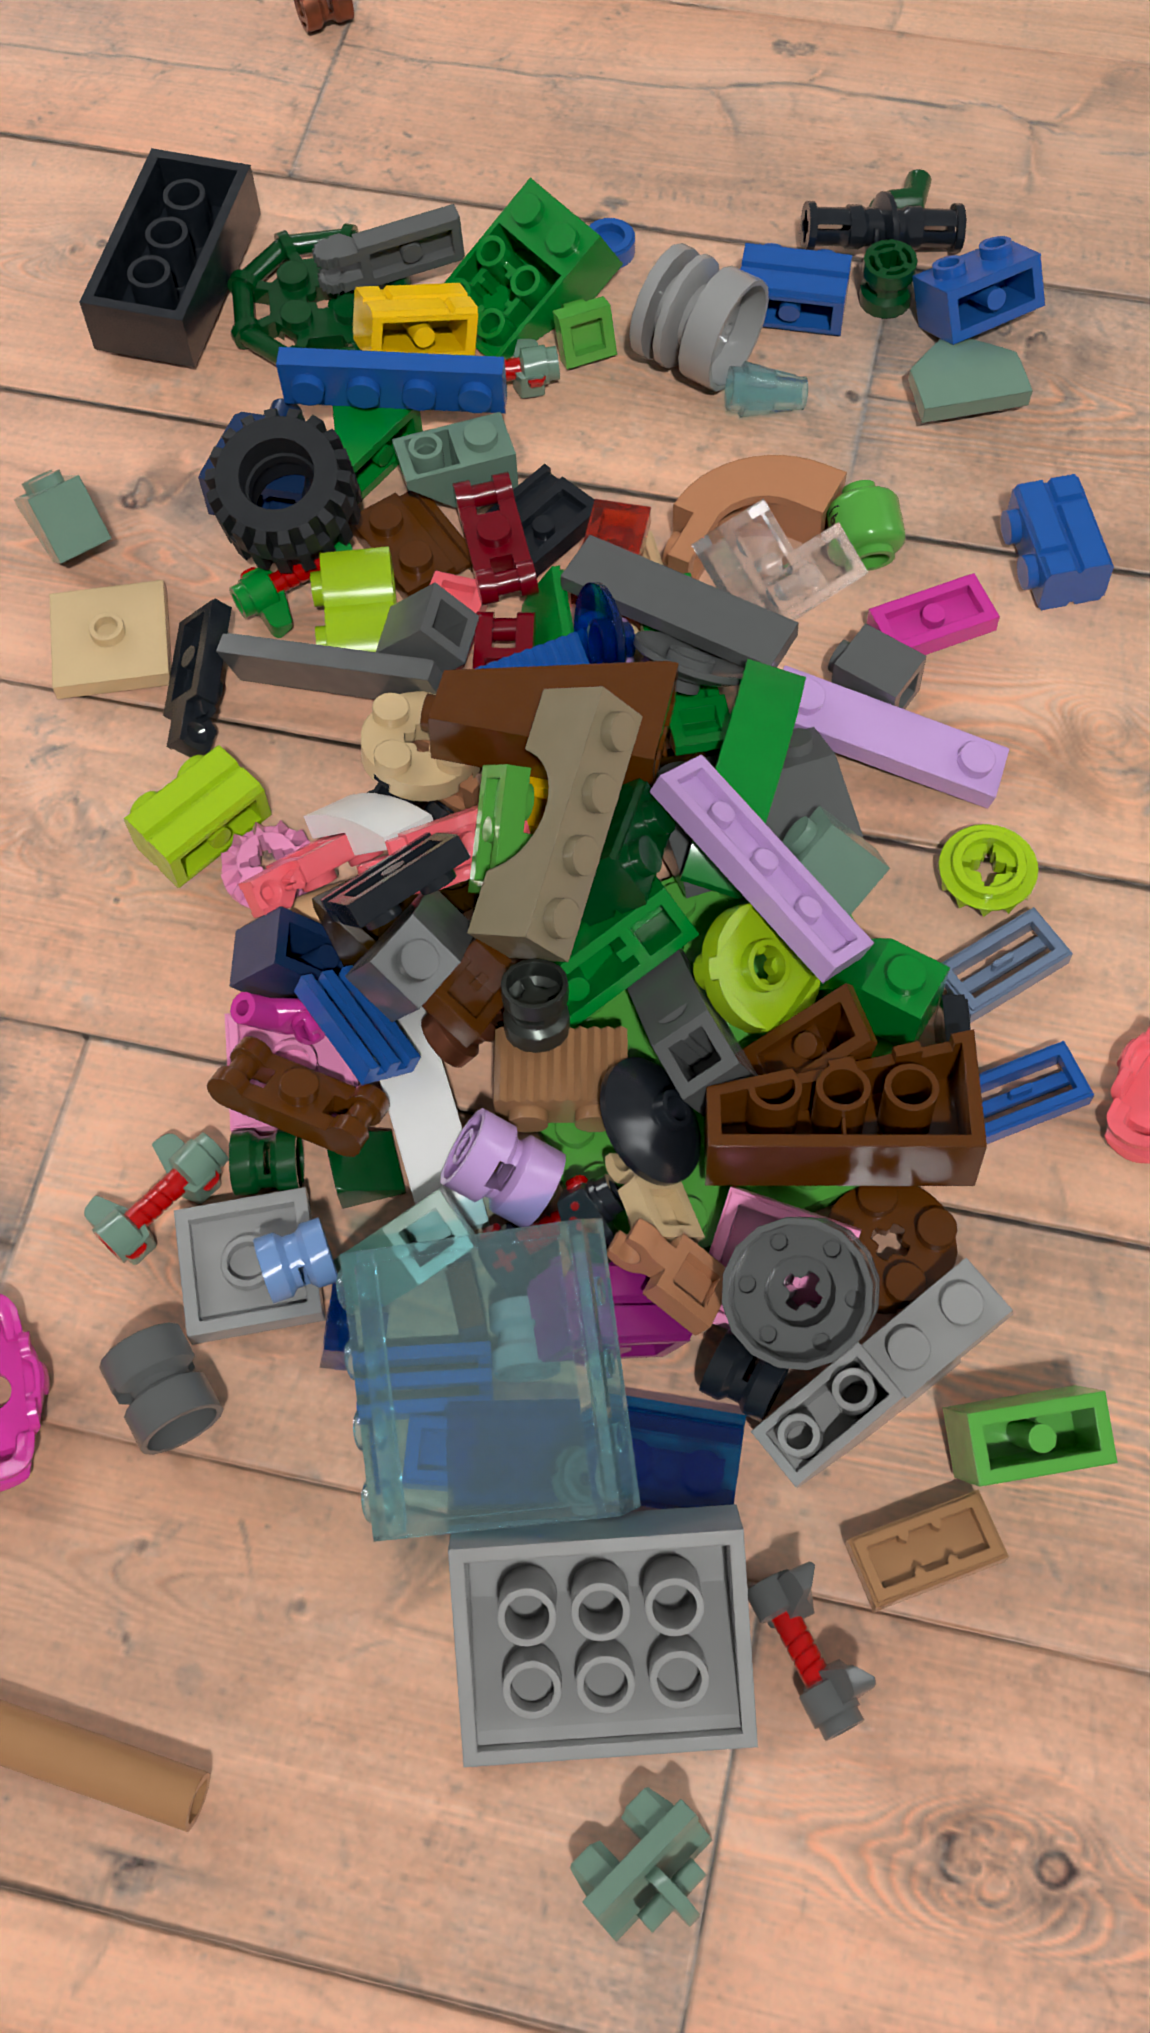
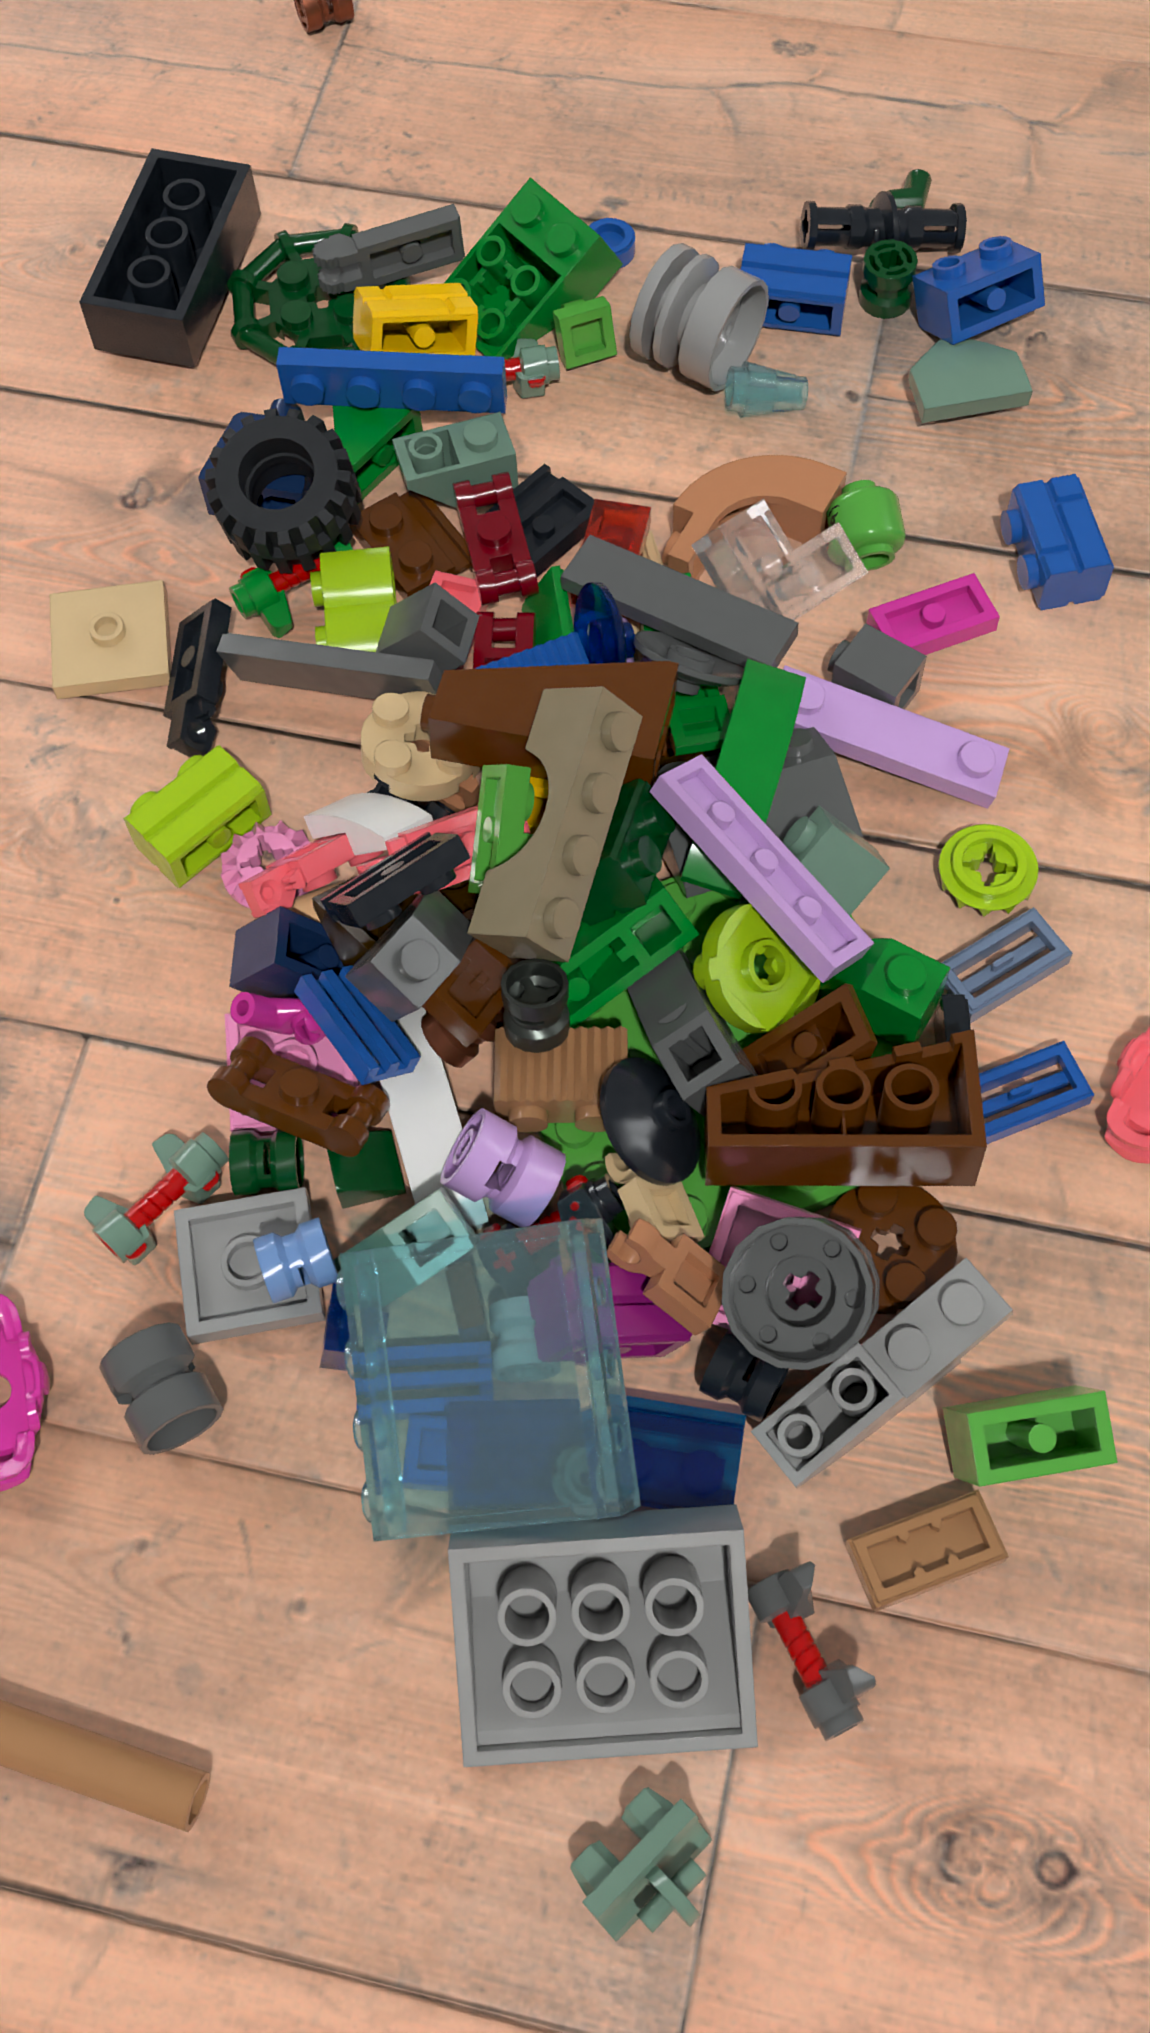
(61, 515): sand green slope -> none

